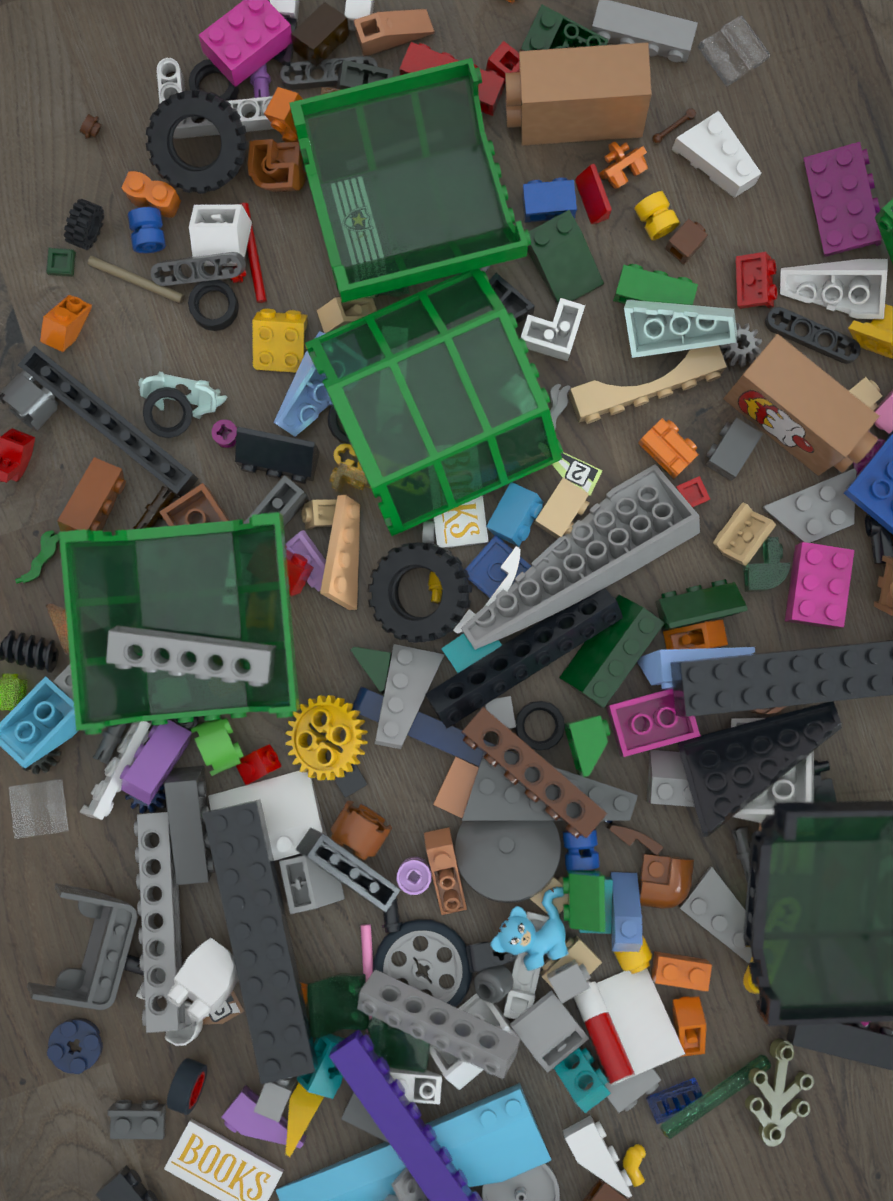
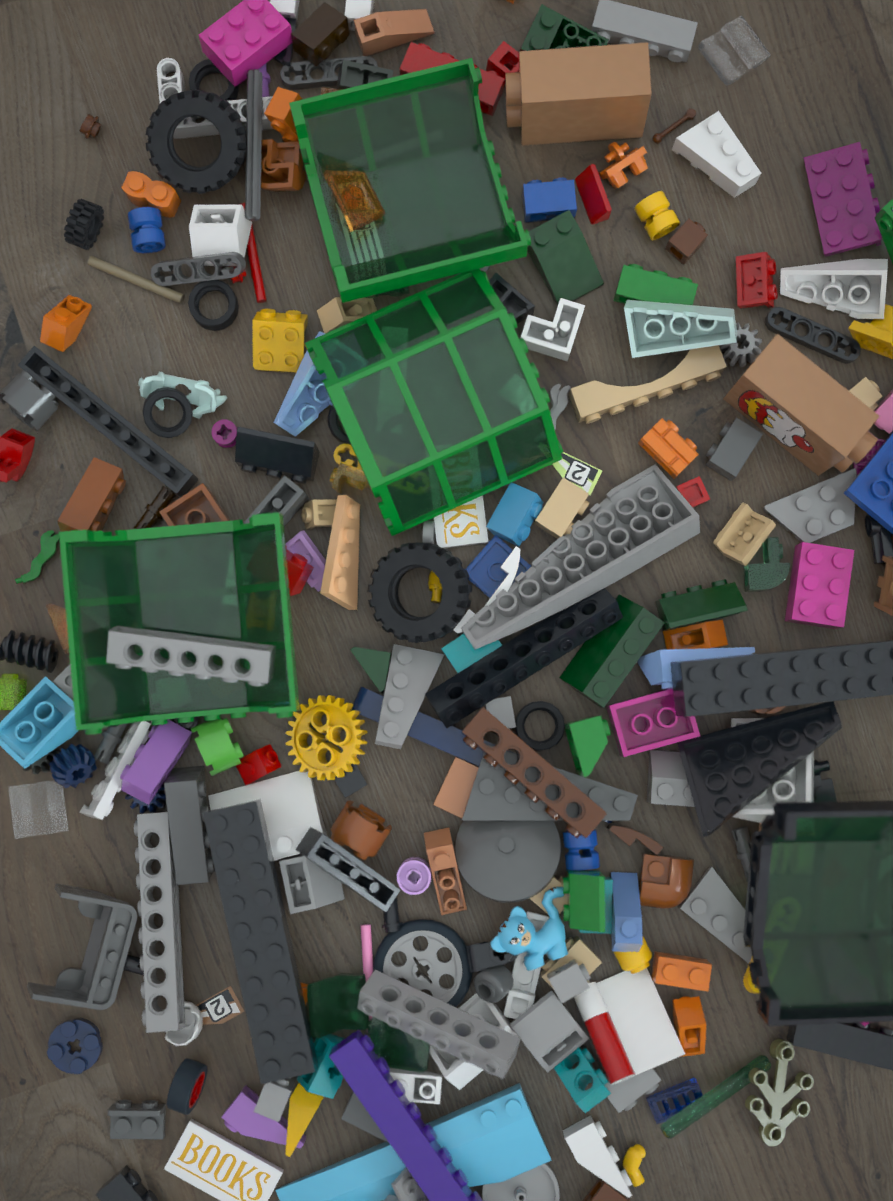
(61, 262): dark green tile -> none
(72, 766): none -> dark blue gear
(205, 979): white hips -> none
(253, 145): none -> dark grey axle
(354, 197): none -> clear orange slope

